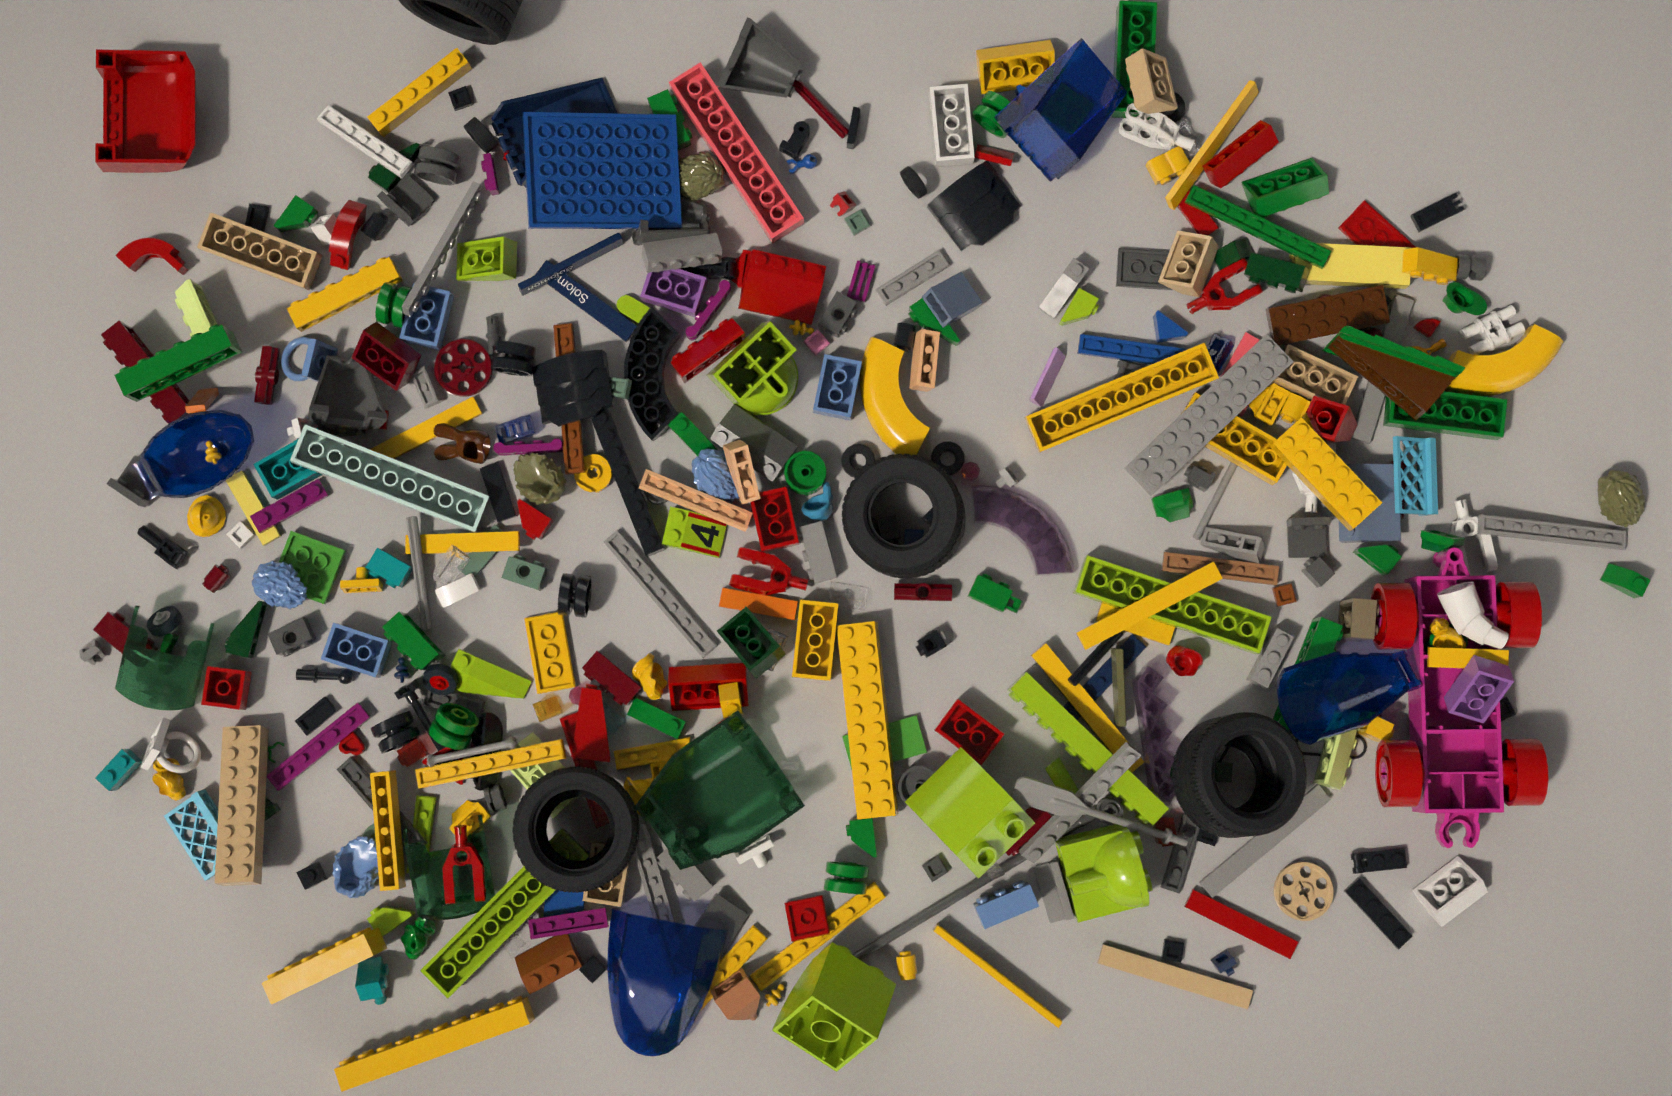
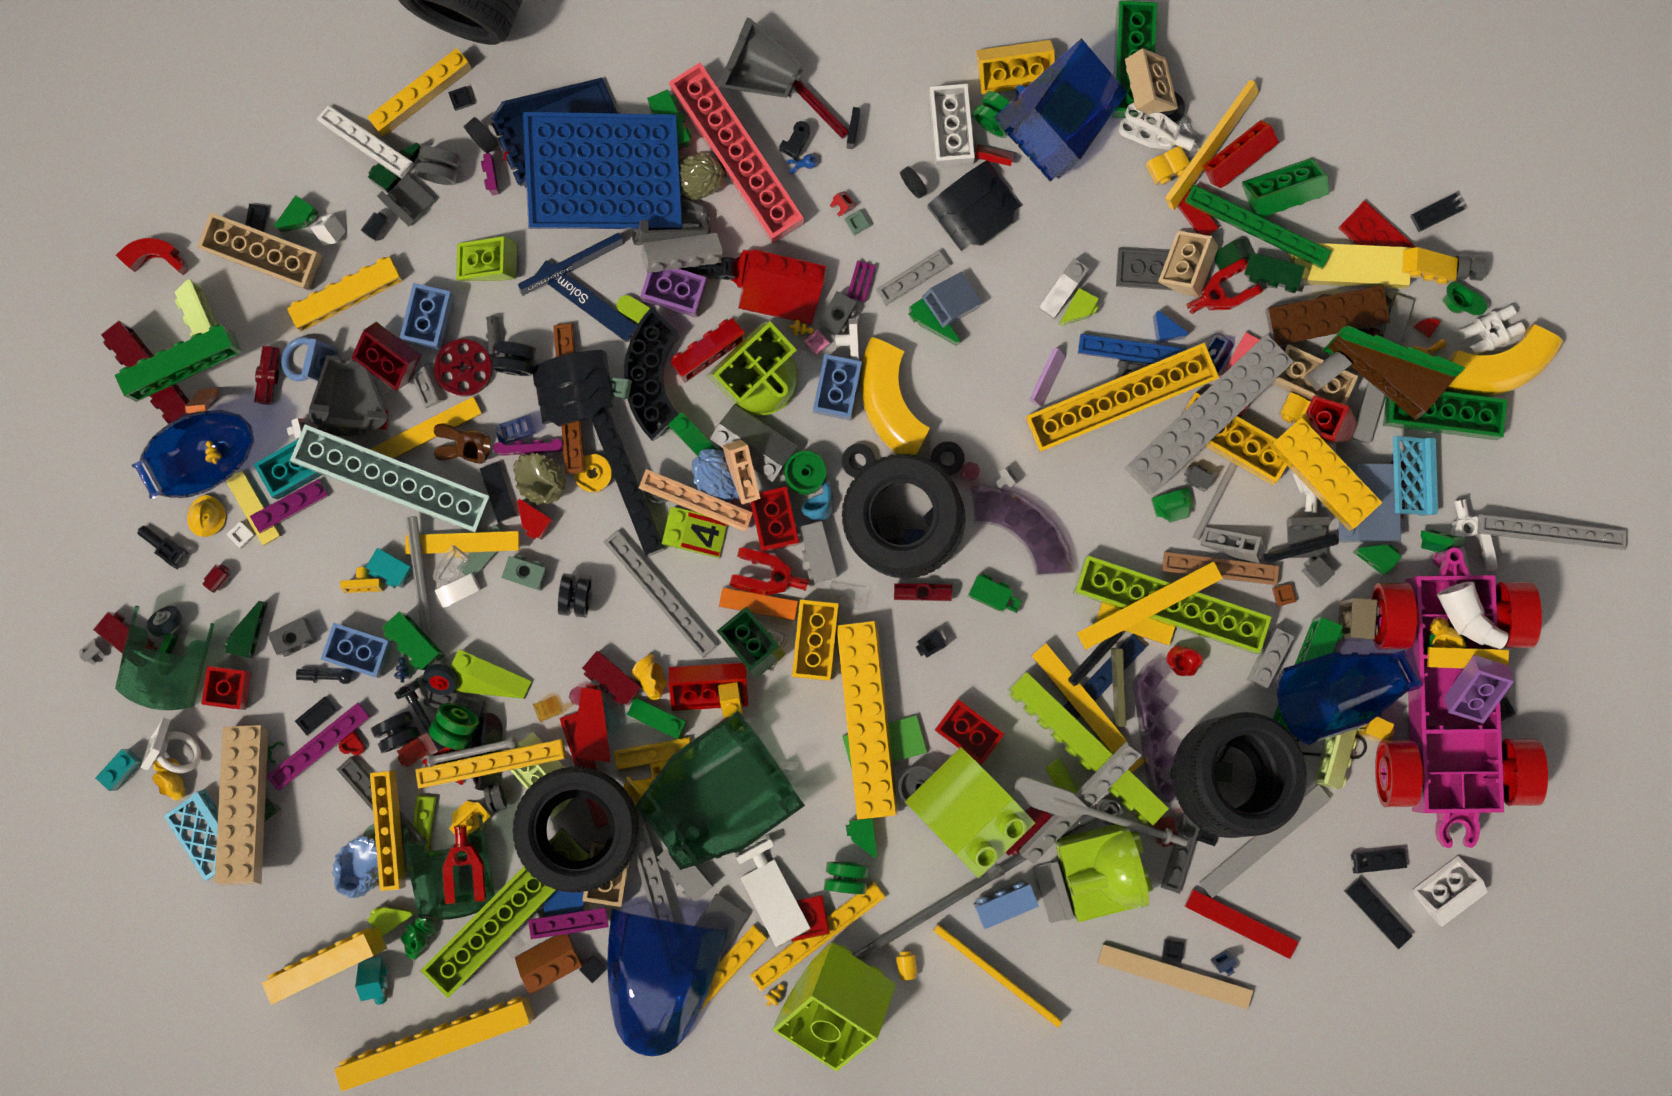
(131, 485): dark grey bracket -> none
(146, 111): red slope -> none
(278, 585): medium blue hair -> none
(312, 875): black brick -> none
(315, 563): bright green plate -> none
(344, 232): red arch -> none
(390, 304): green wheel -> none
(439, 254): light grey plate -> none
(550, 652): yellow tile -> none
(705, 316): magenta plate -> none
(737, 997): nougat piece -> none
(775, 903): none -> white tile
(850, 339): none -> white tile
(904, 336): black brick -> none
(924, 360): light nougat brick -> none
(935, 868): dark grey tile -> none
(1269, 403): yellow slope -> none
(1294, 888): tan wedge -> none
(1301, 548): none -> black axle
(1327, 370): none -> light grey brick
(1621, 498): olive hair -> none
(1625, 580): green slope -> none

